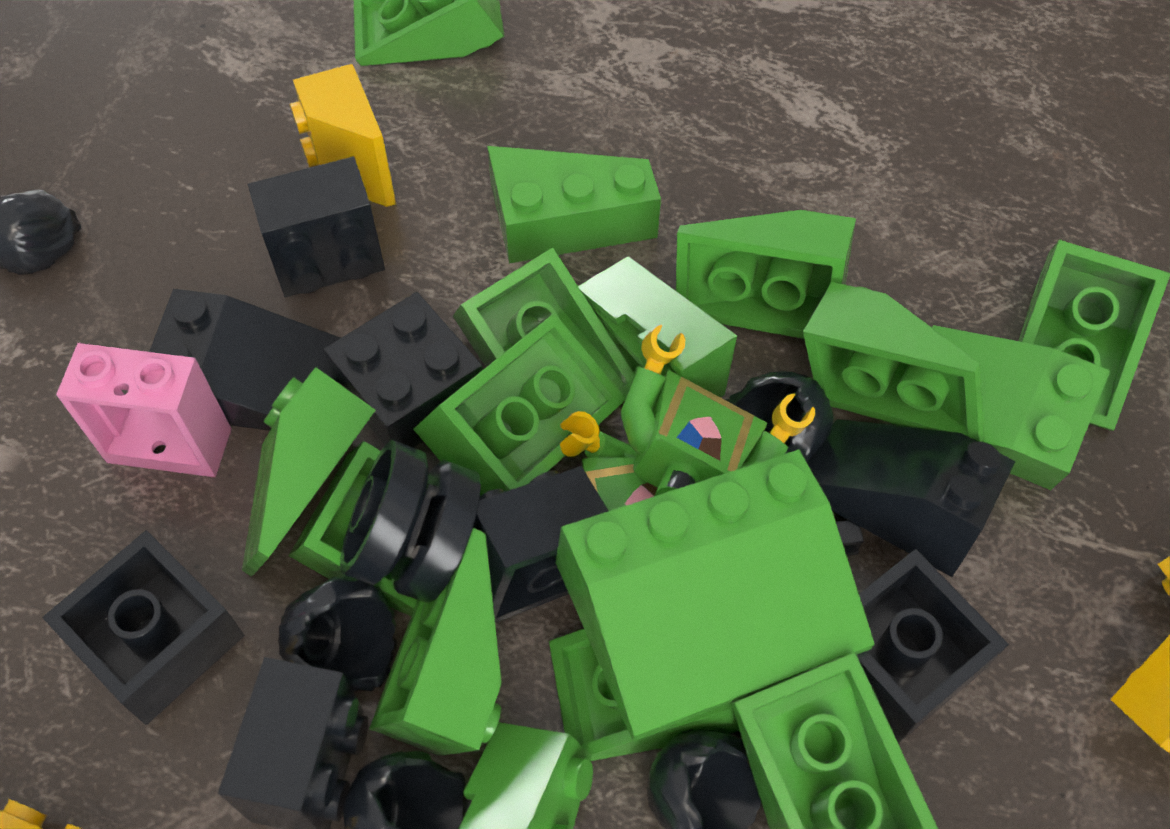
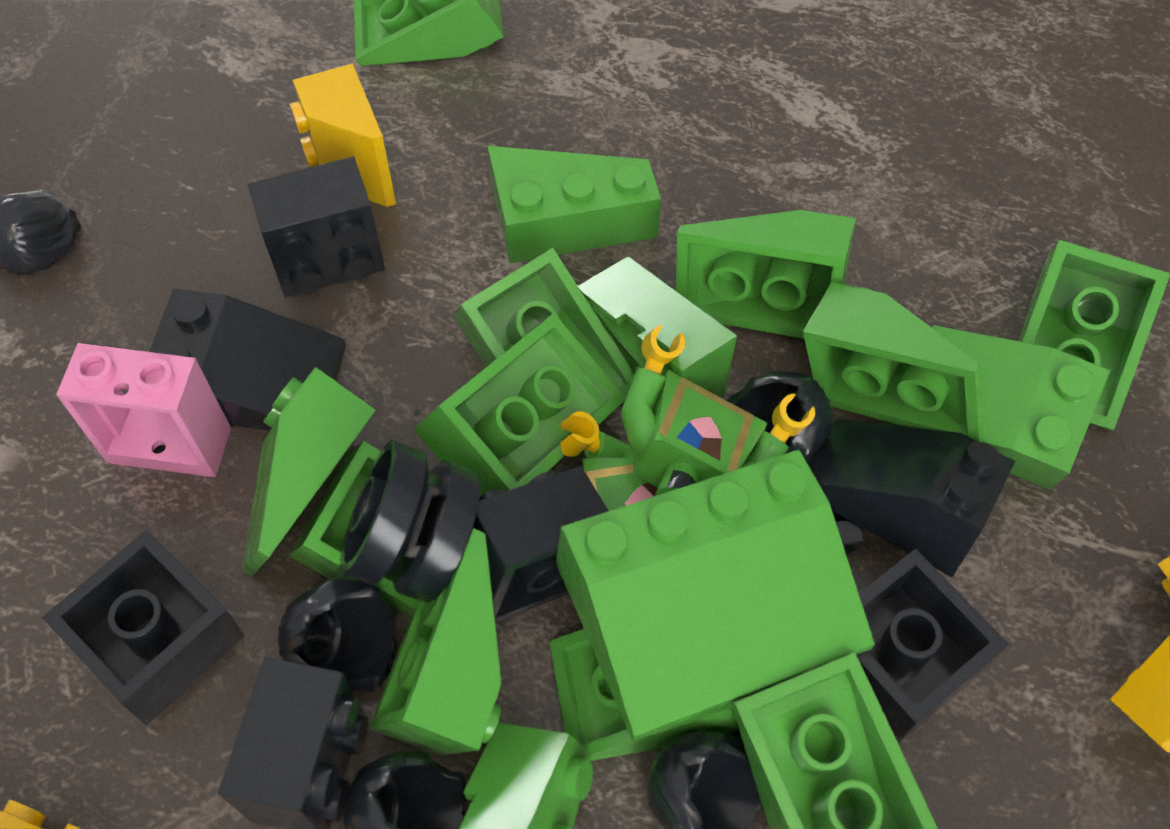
(402, 367): black brick -> none

